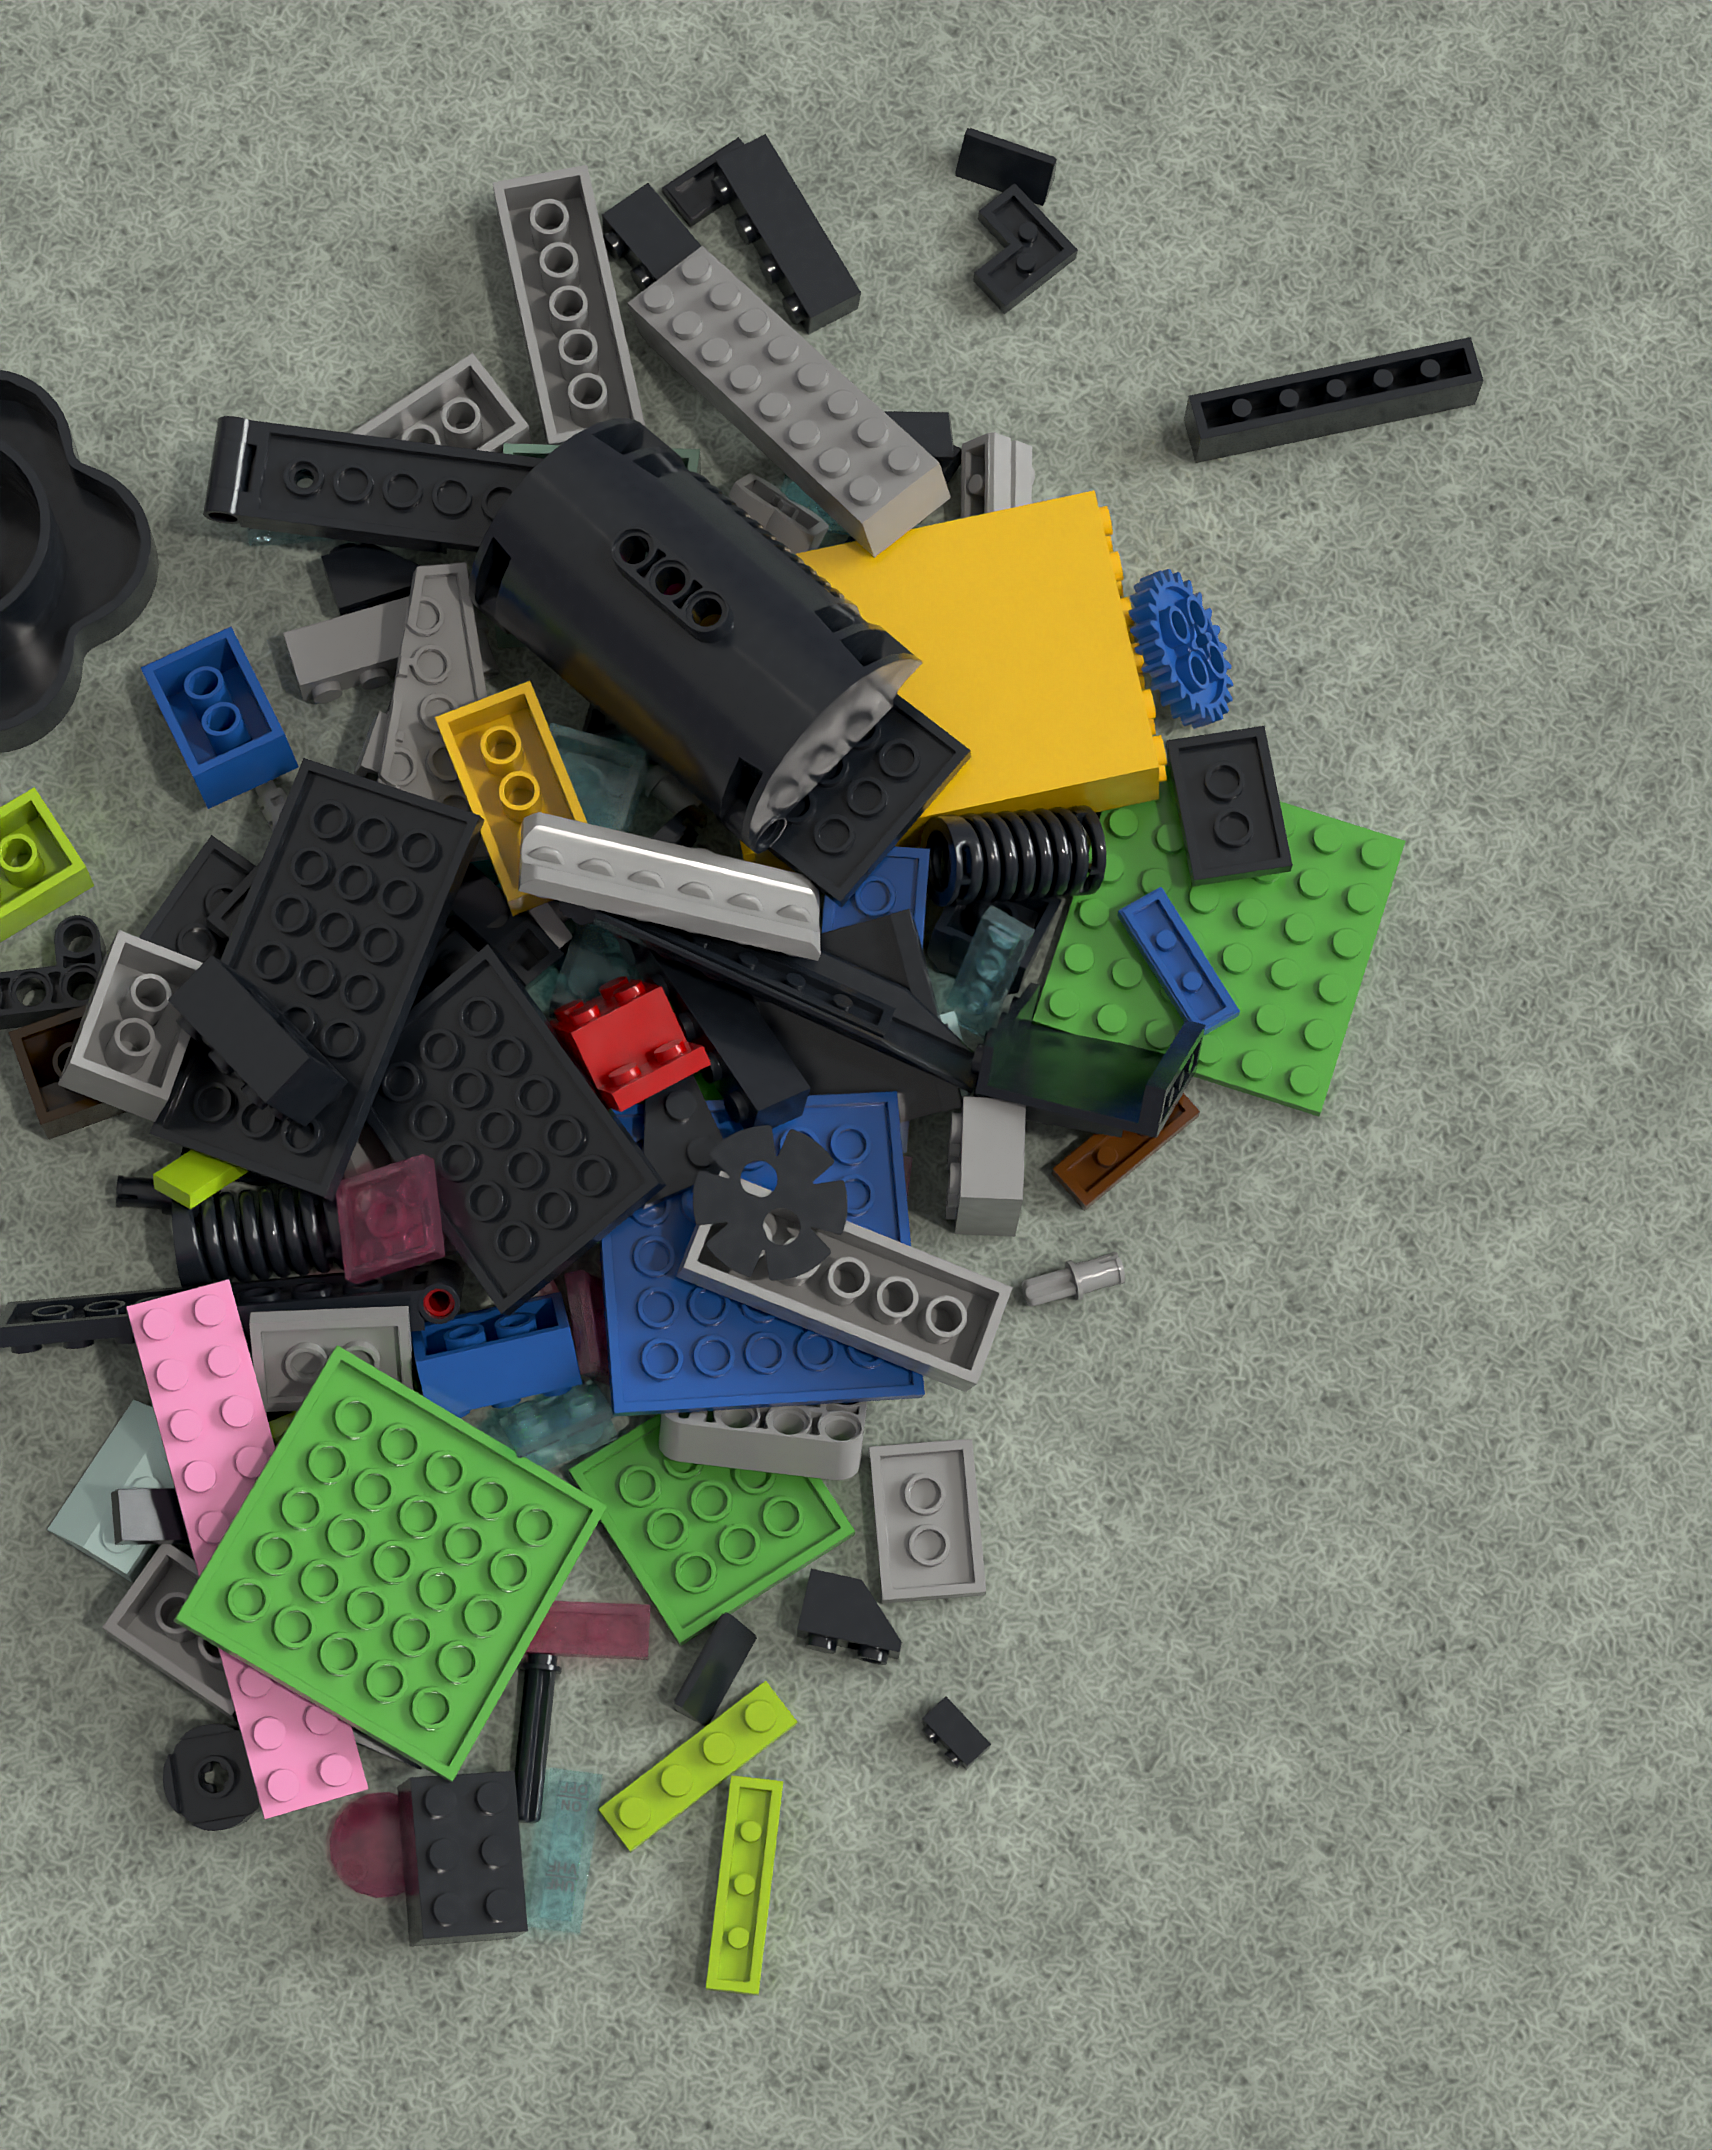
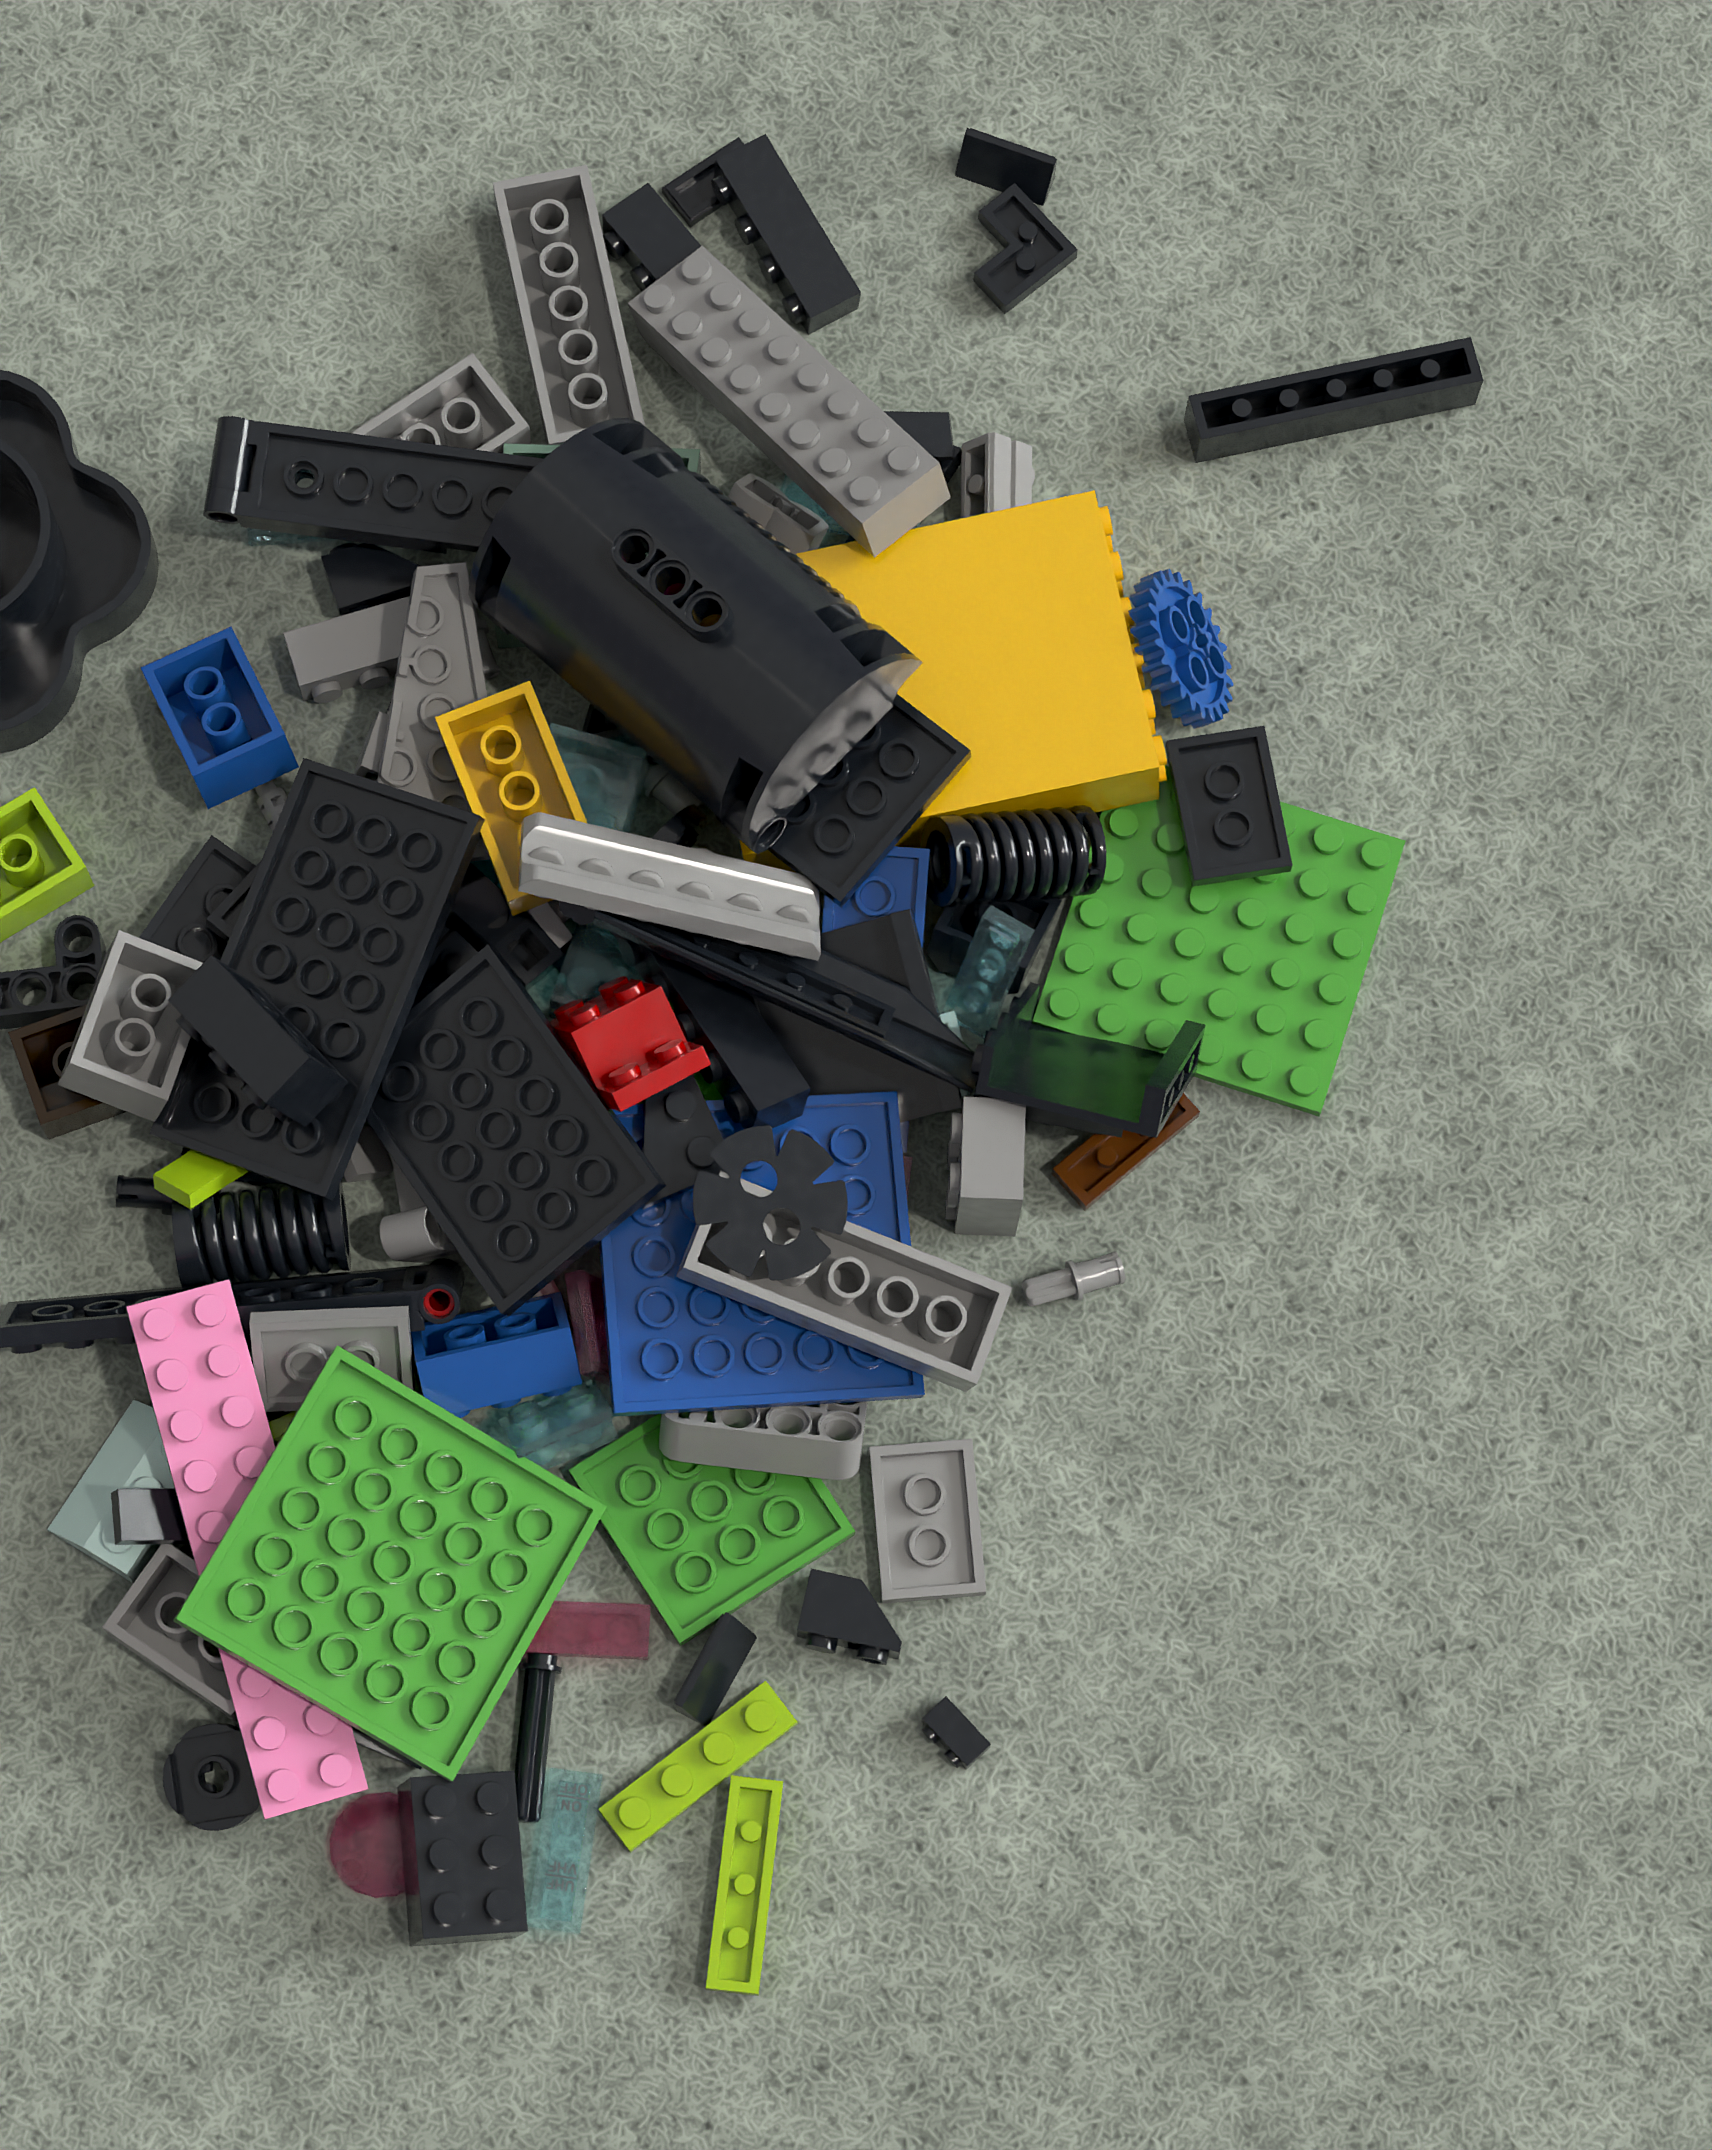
(390, 1219): clear pink plate -> none
(1177, 961): blue tile -> none

